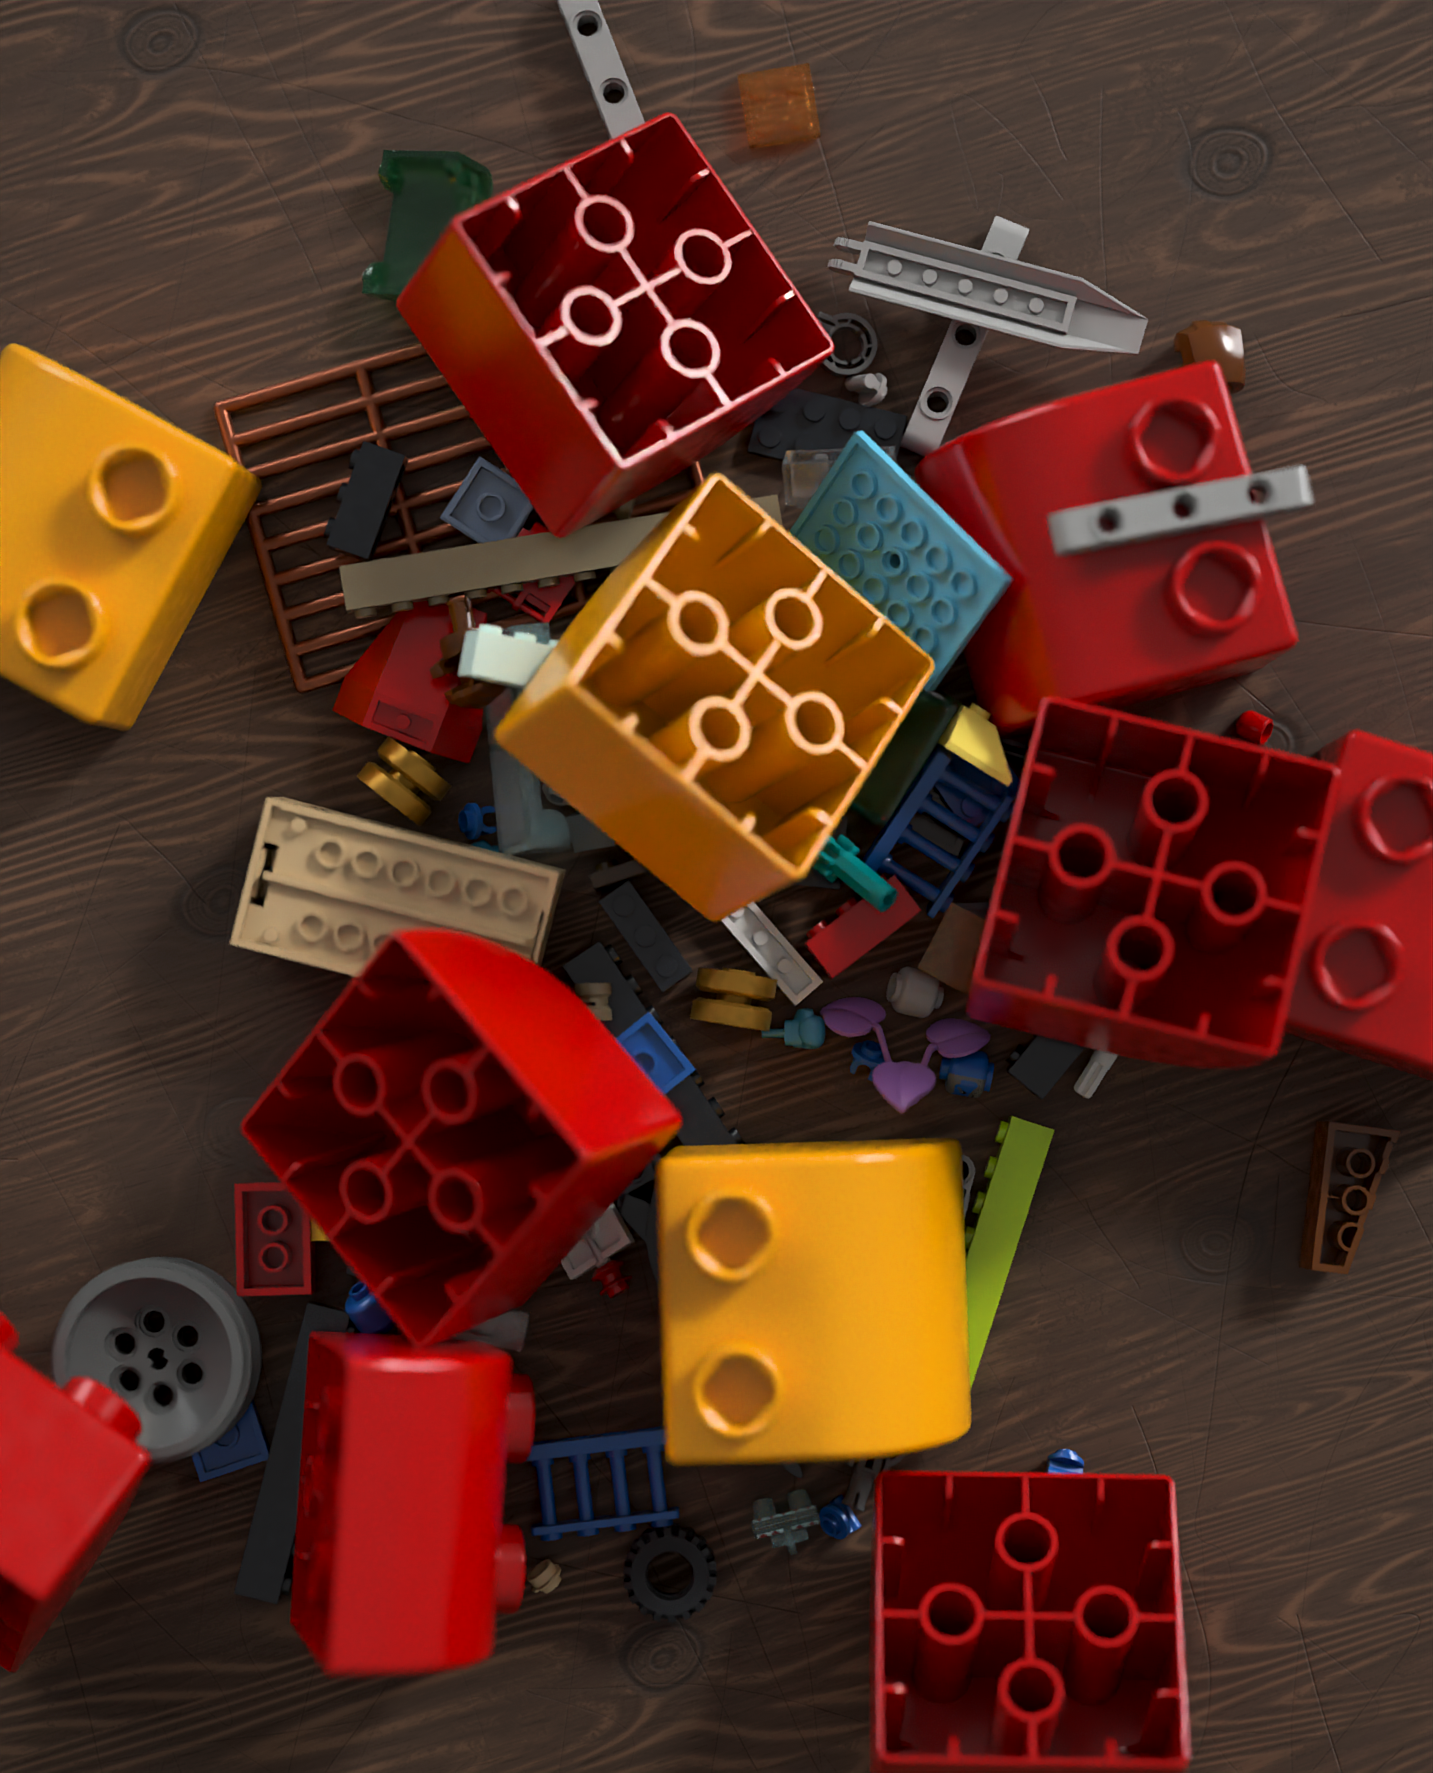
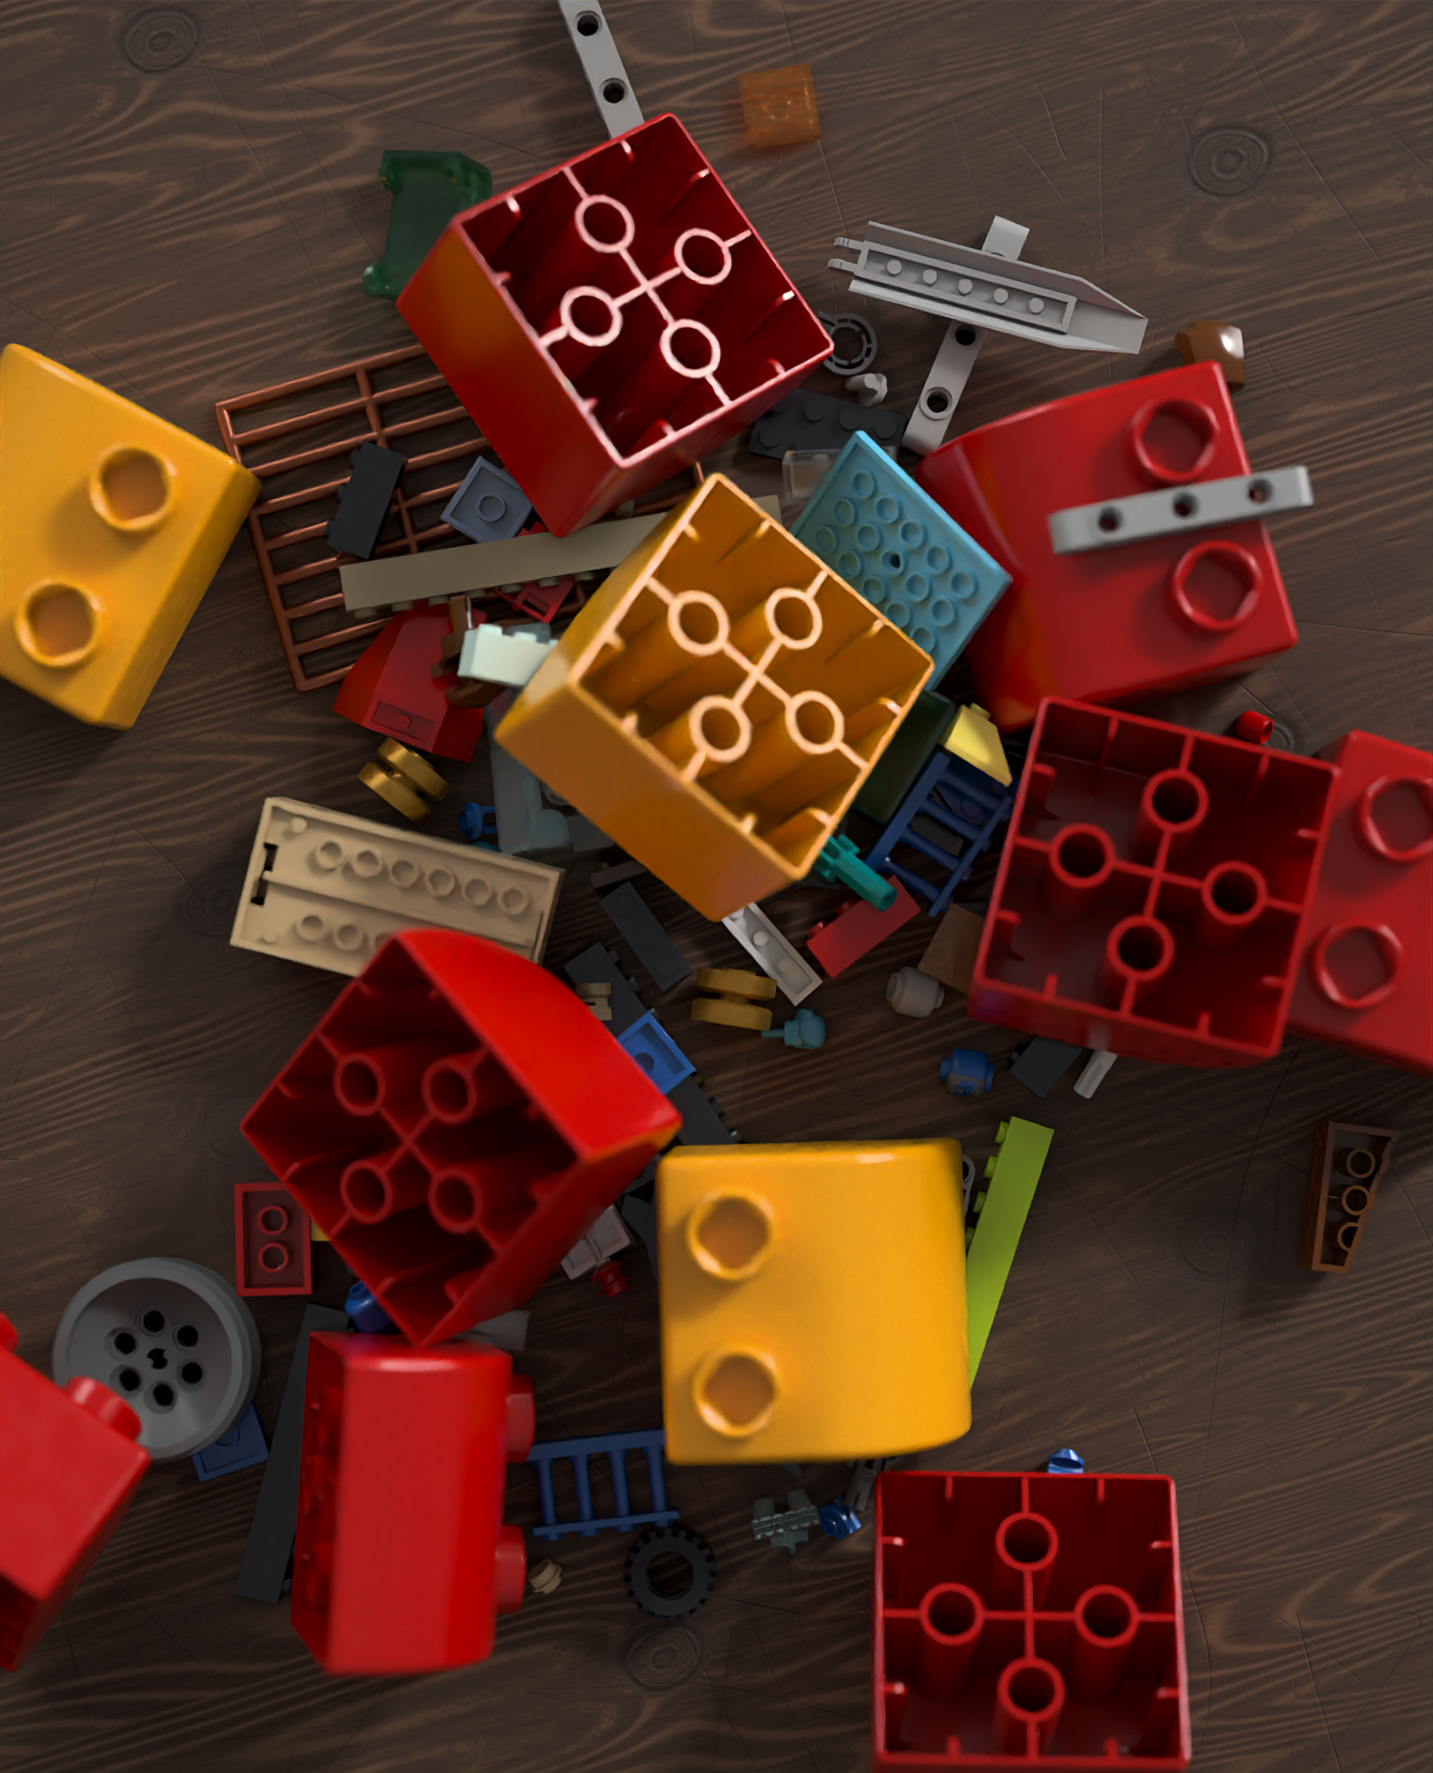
(866, 1053): blue plate -> none
(904, 1081): medium lavender plant -> none

